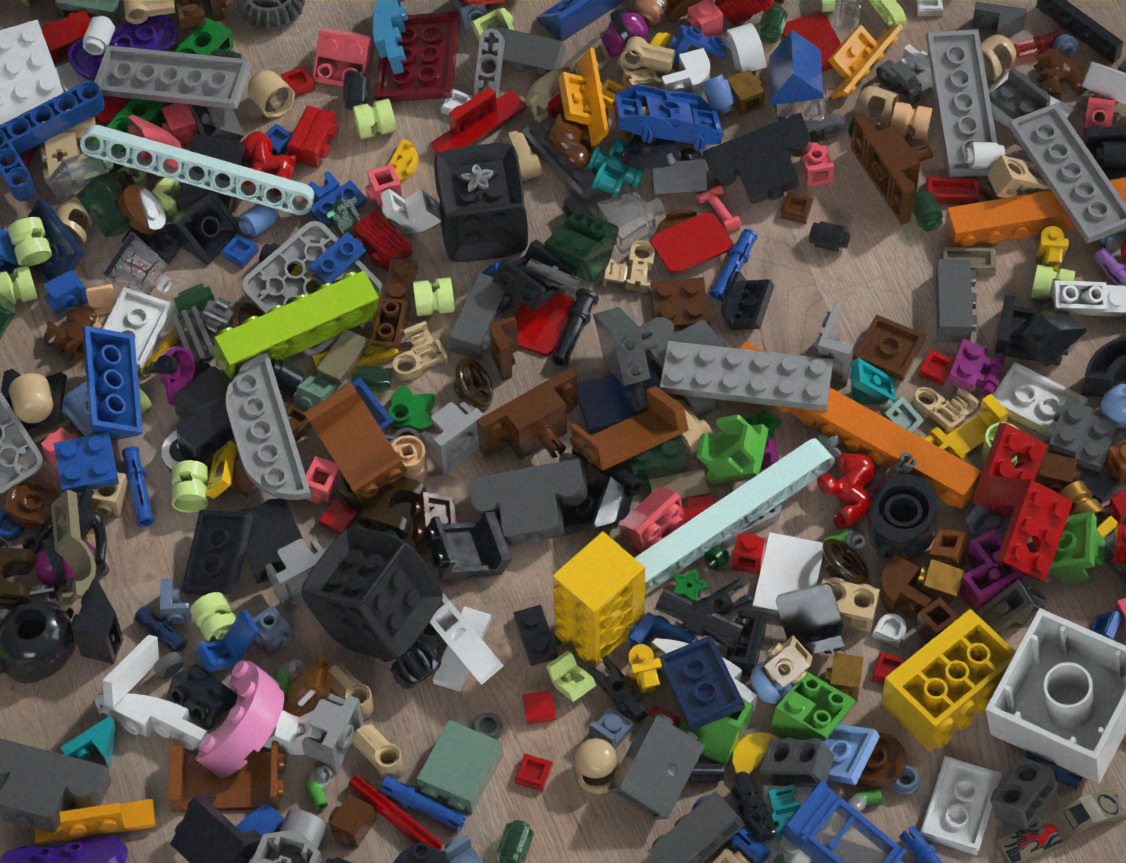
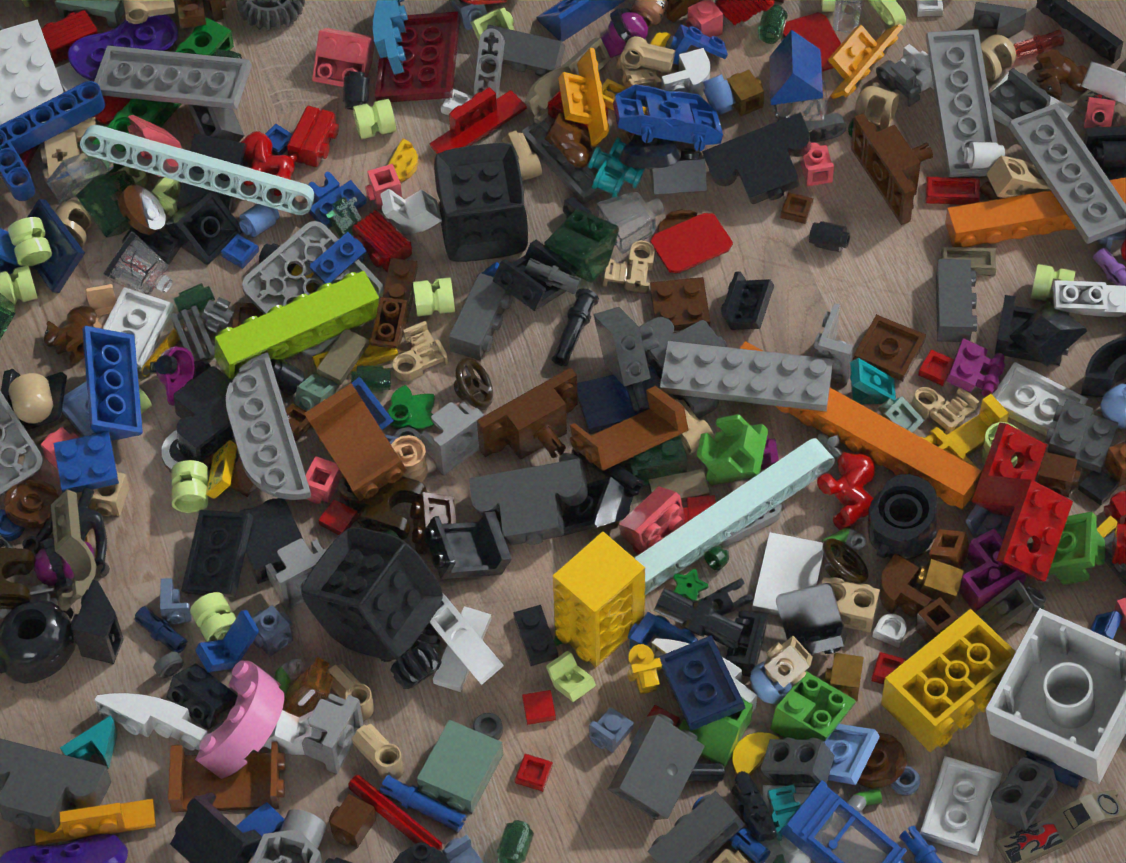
(65, 292): blue brick -> none
(98, 35): white brick -> none
(130, 670): white tile -> none
(142, 512): blue pin -> none
(179, 122): coral brick -> none
(264, 87): tan helmet -> none
(299, 81): red tile -> none
(316, 786): arm -> none
(478, 178): light grey plant -> none
(502, 345): reddish brown bracket -> none
(542, 329): red piece -> none
(595, 760): tan helmet -> none
(625, 699): black hinge -> none
(711, 195): coral piece -> none
(738, 256): blue pin -> none
(745, 48): white brick -> none
(749, 547): red brick -> none
(767, 419): green plate -> none
(899, 468): dark grey pin -> none
(912, 121): light nougat wheel -> none
(927, 211): clear green brick -> none
(1052, 247): yellow hips -> none
(1065, 45): sand blue plate -> none
(1083, 501): pearl gold wheel -> none

